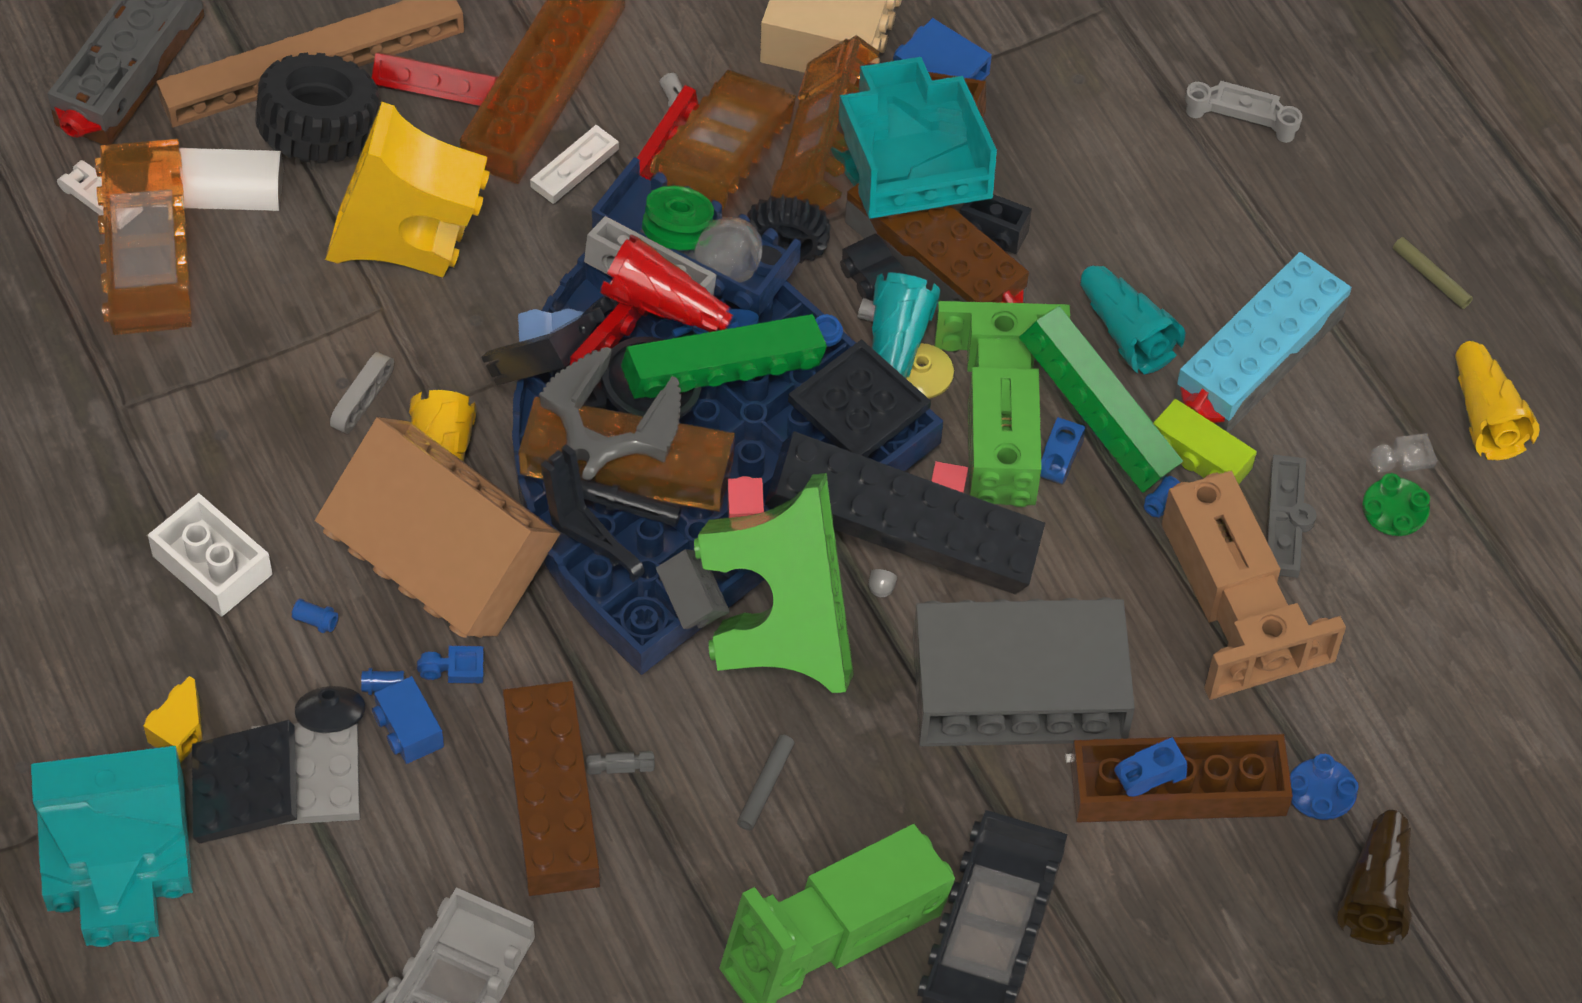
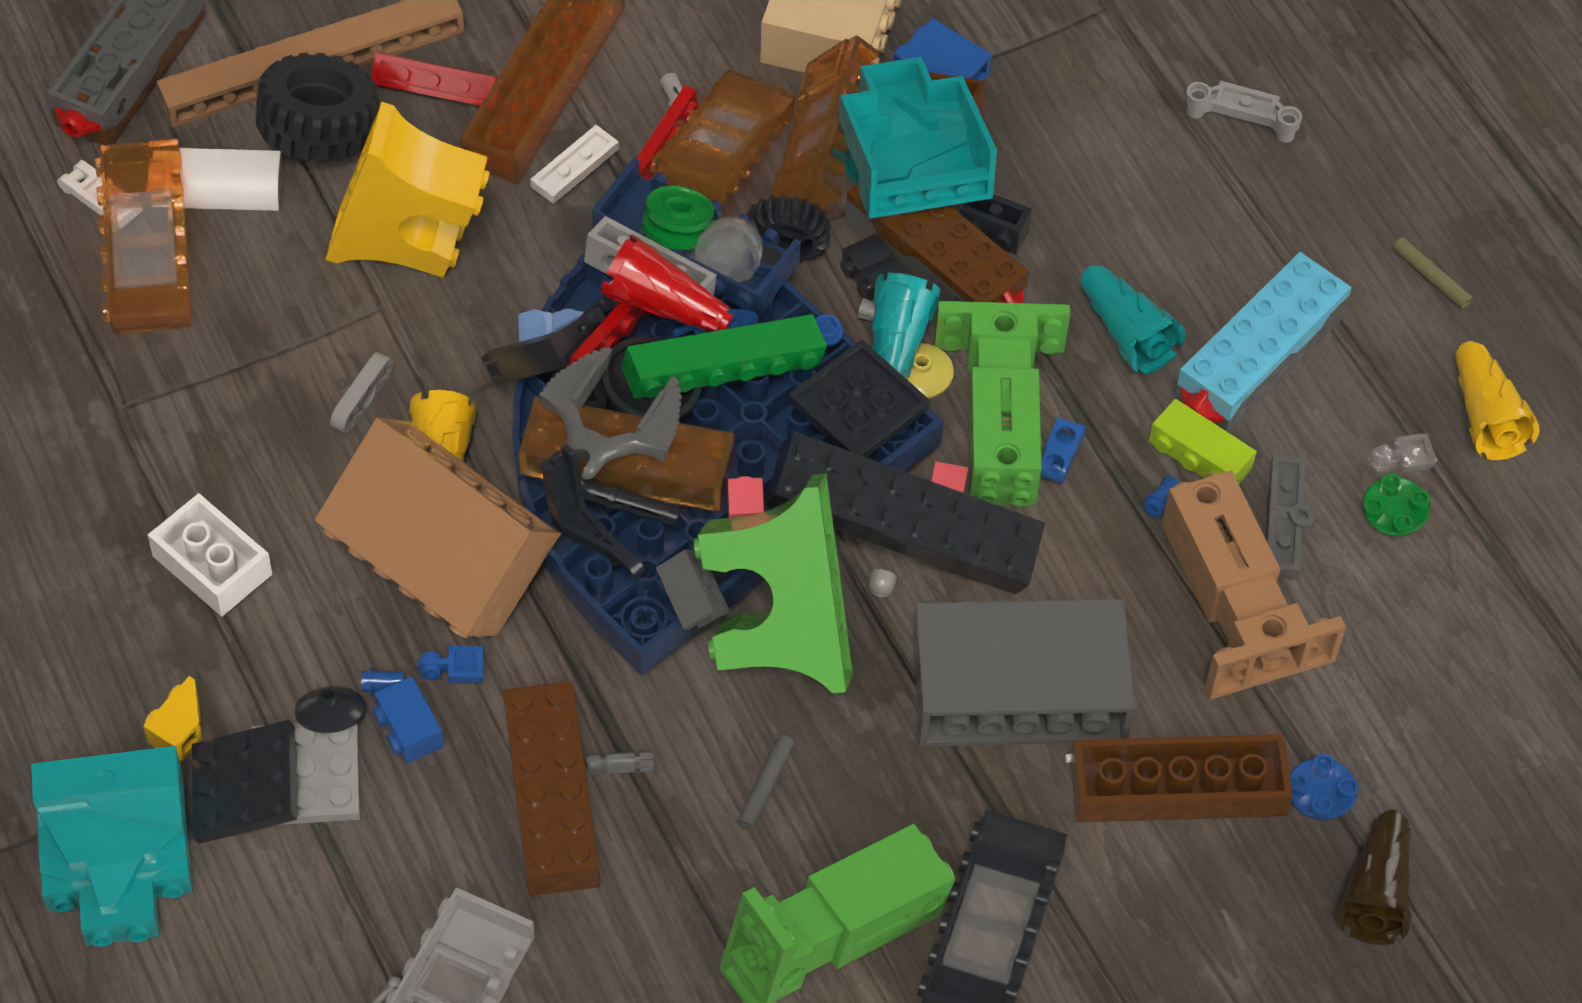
(323, 618): blue pin -> none
(1100, 399): brick -> none
(1152, 768): blue leg -> none

